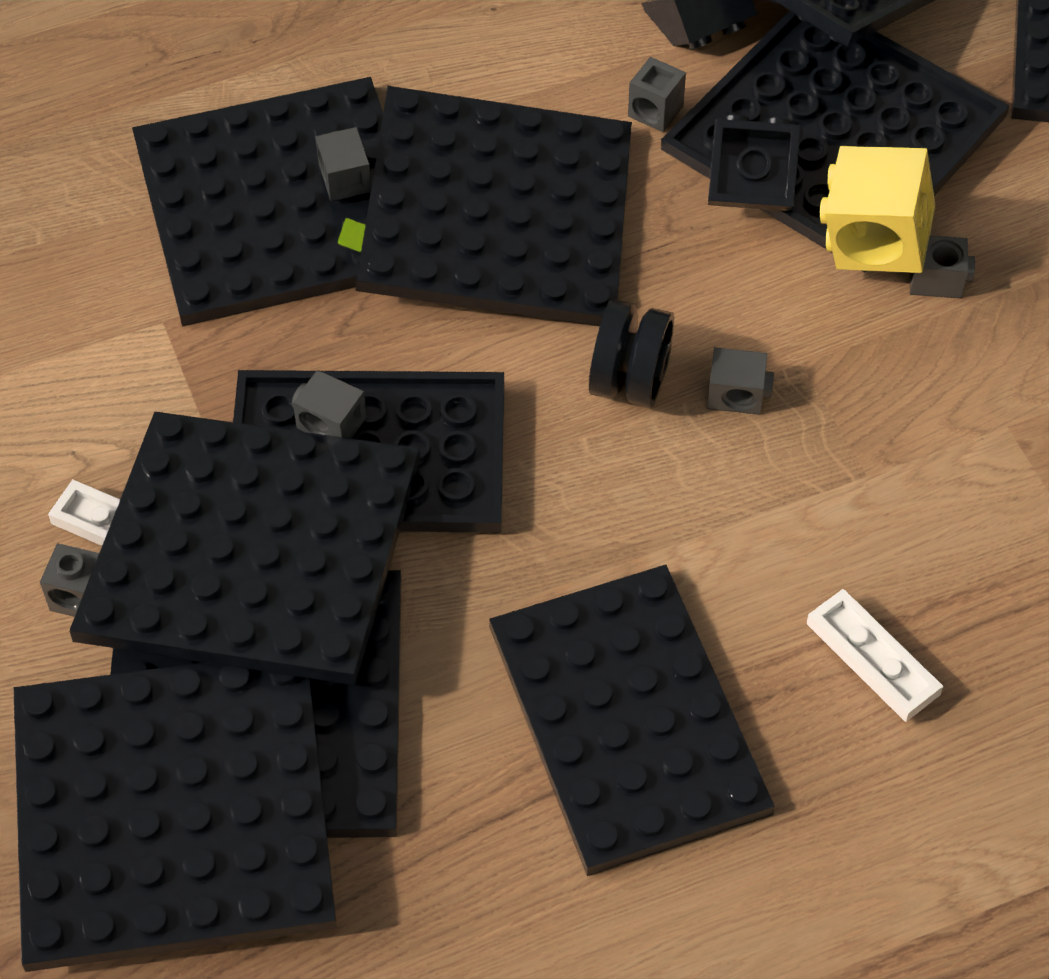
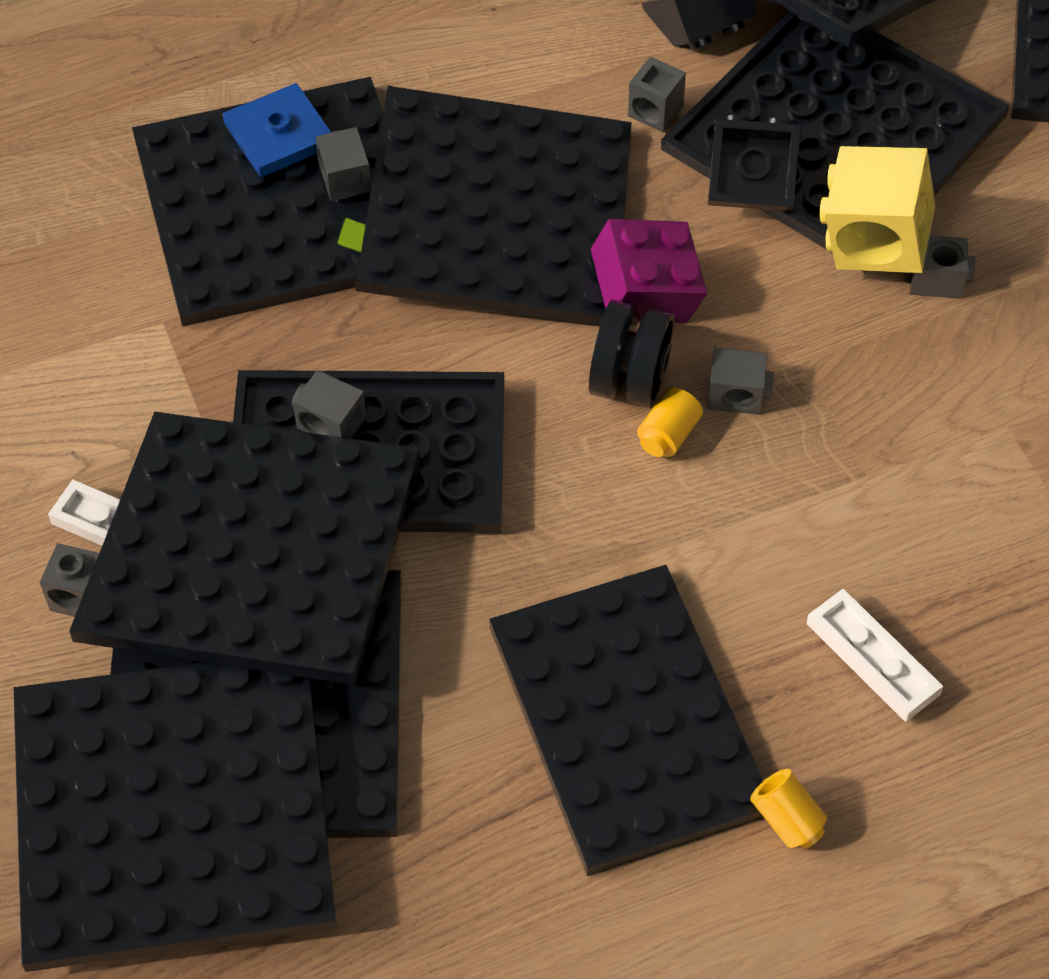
(276, 129): none -> blue plate
(649, 266): none -> magenta brick
(669, 422): none -> yellow brick
(790, 809): none -> yellow brick

